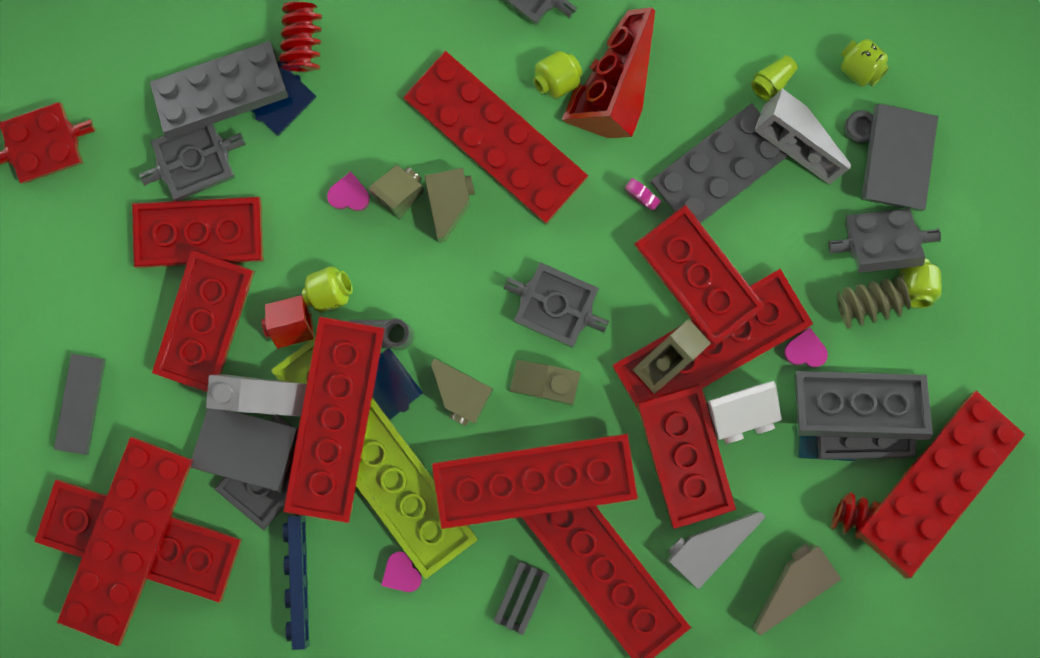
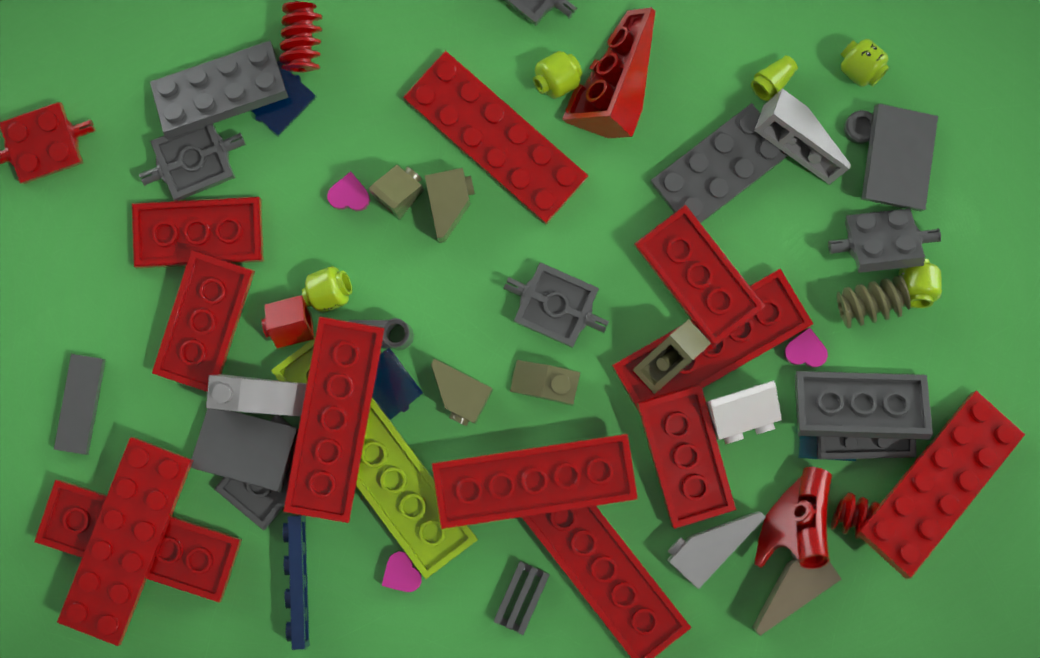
(642, 194): dark pink tile -> none
(799, 521): none -> red pin

